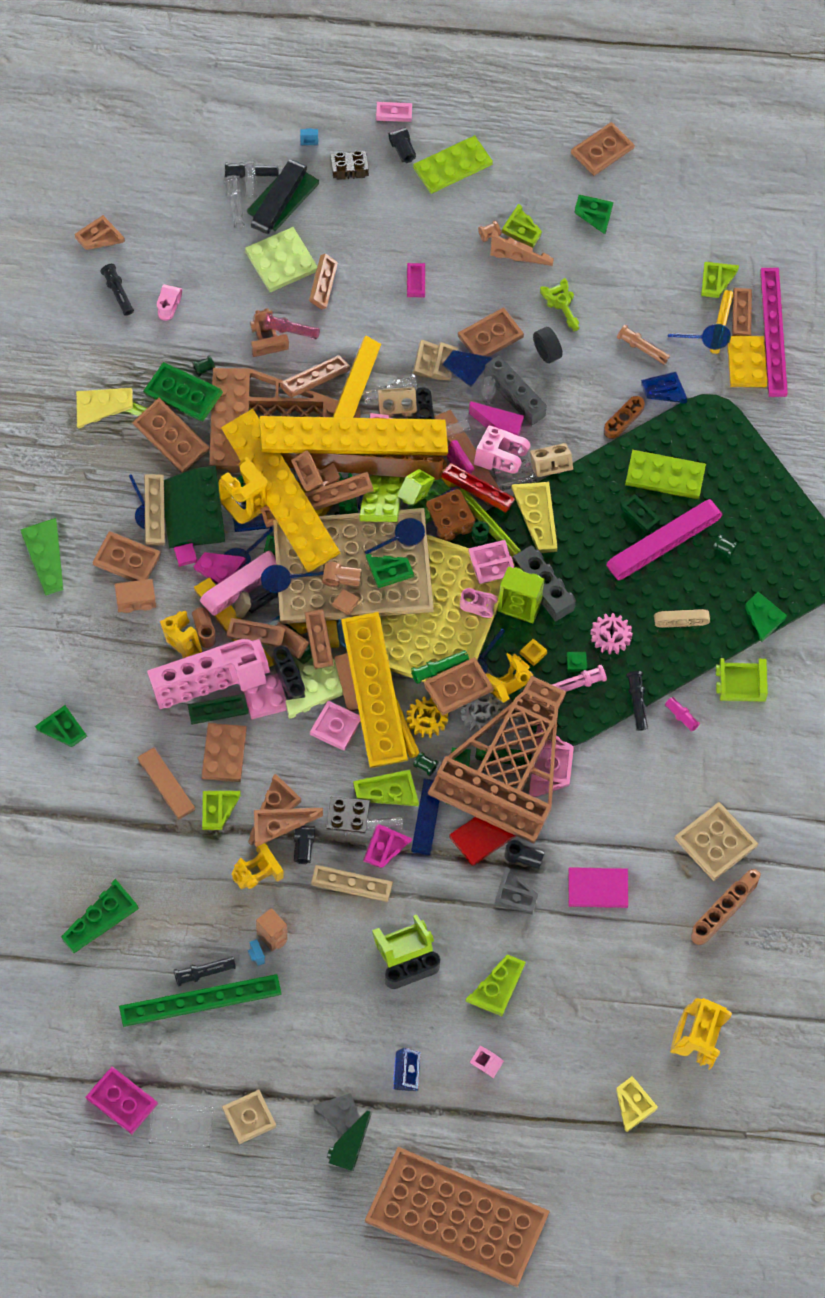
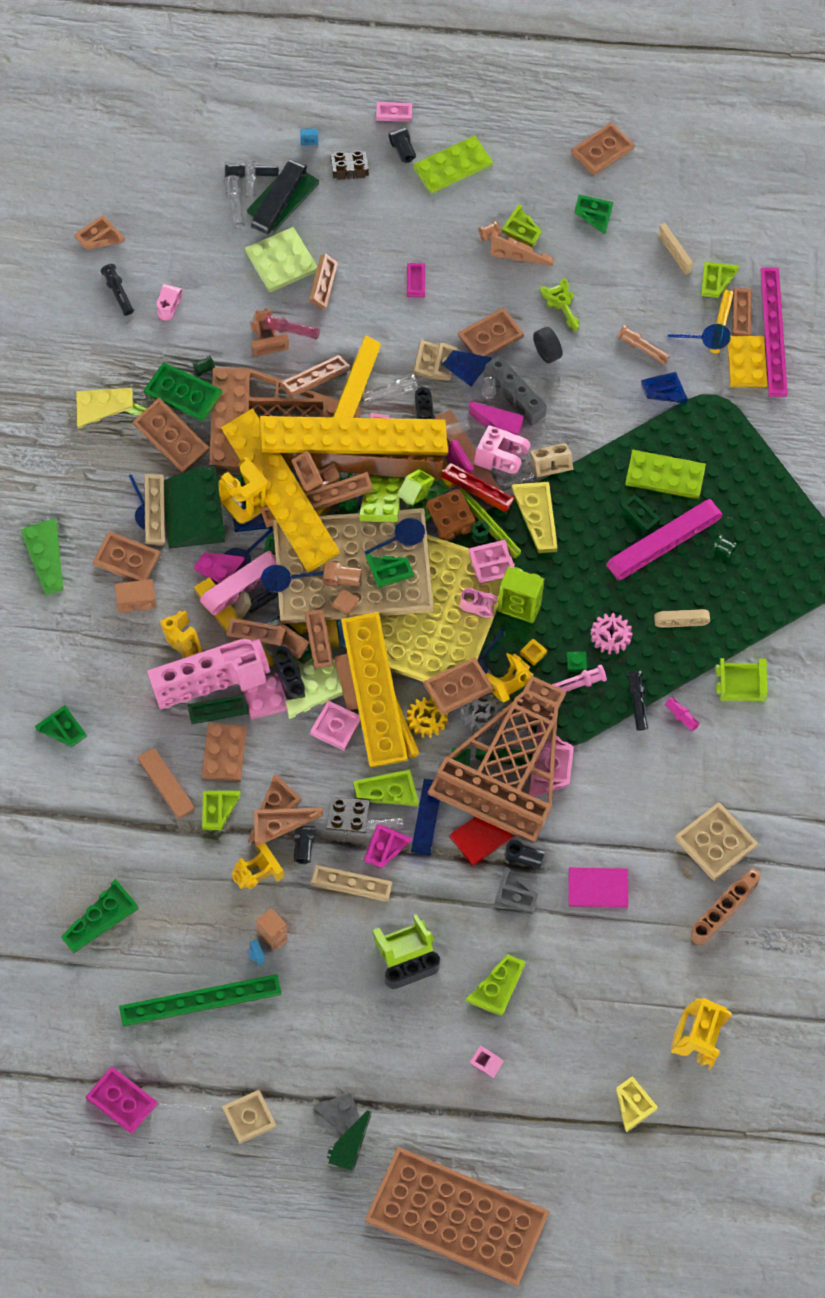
(185, 555): dark pink tile -> none
(204, 627): nougat piece -> none
(228, 964): black pin -> none
(397, 396): tan brick -> none
(407, 1070): clear blue slope -> none
(425, 763): dark green bush -> none
(432, 668): green pin -> none
(555, 606): dark grey brick -> none
(625, 409): dark orange beam -> none
(675, 248): none -> tan tile
(764, 615): green wing -> none

